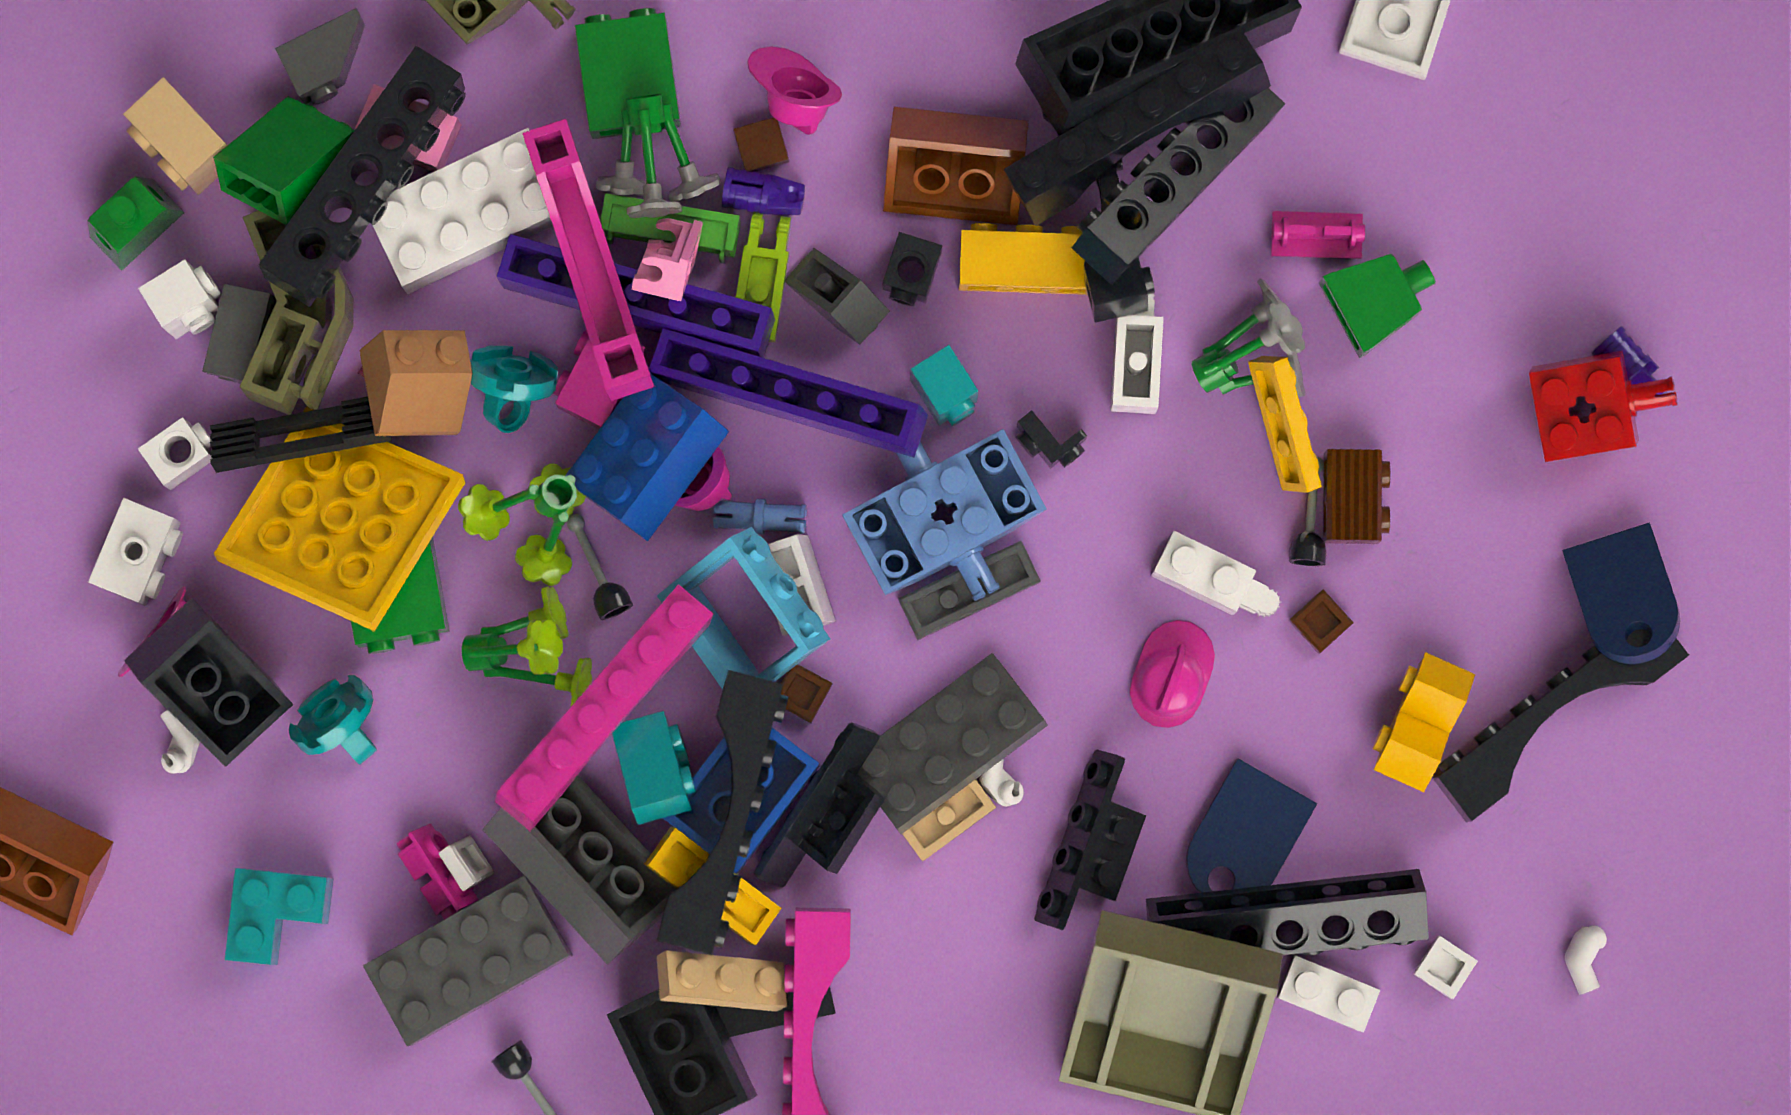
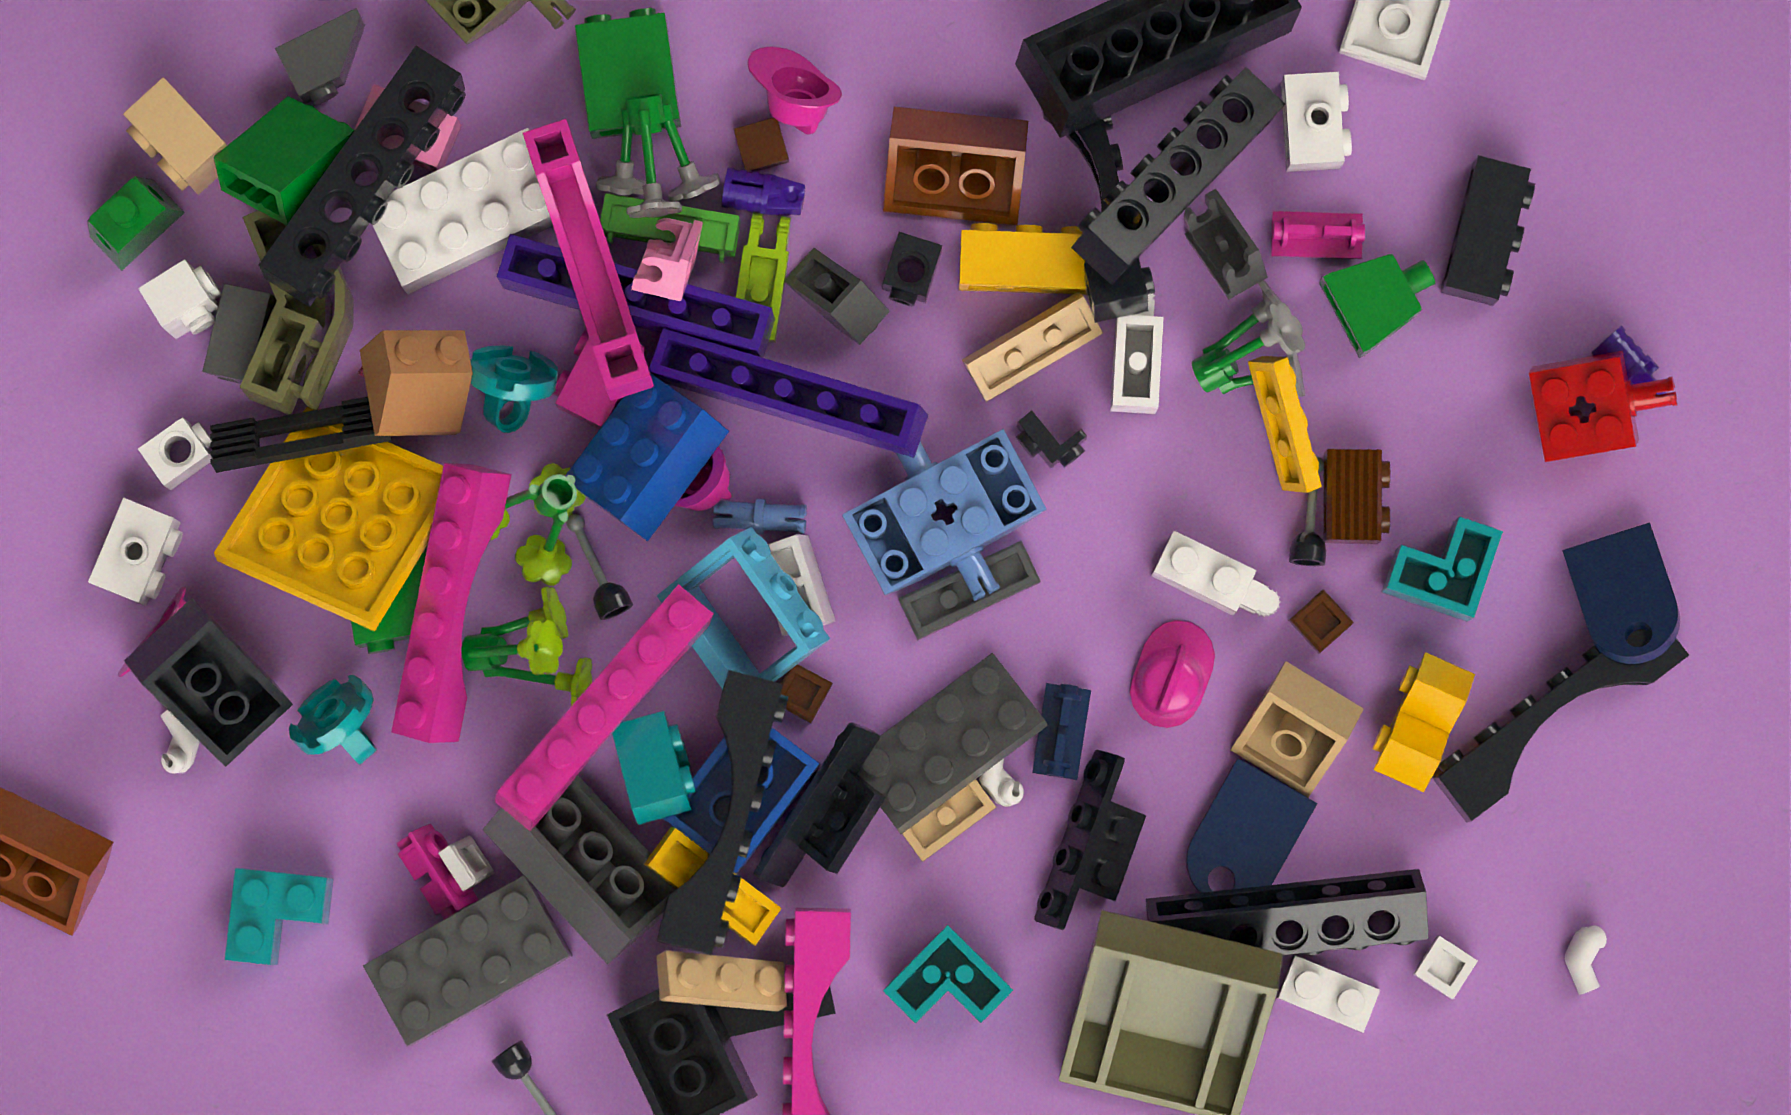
(432, 682): none -> dark pink arch
(945, 387): teal brick -> none
(952, 967): none -> teal brick
(1032, 346): none -> tan plate
(1062, 740): none -> dark blue hinge
(1201, 85): black arch -> none
(1224, 246): none -> dark grey hinge
(1297, 729): none -> tan slope
(1314, 121): none -> white brick
(1450, 582): none -> teal brick
(1488, 231): none -> black brick

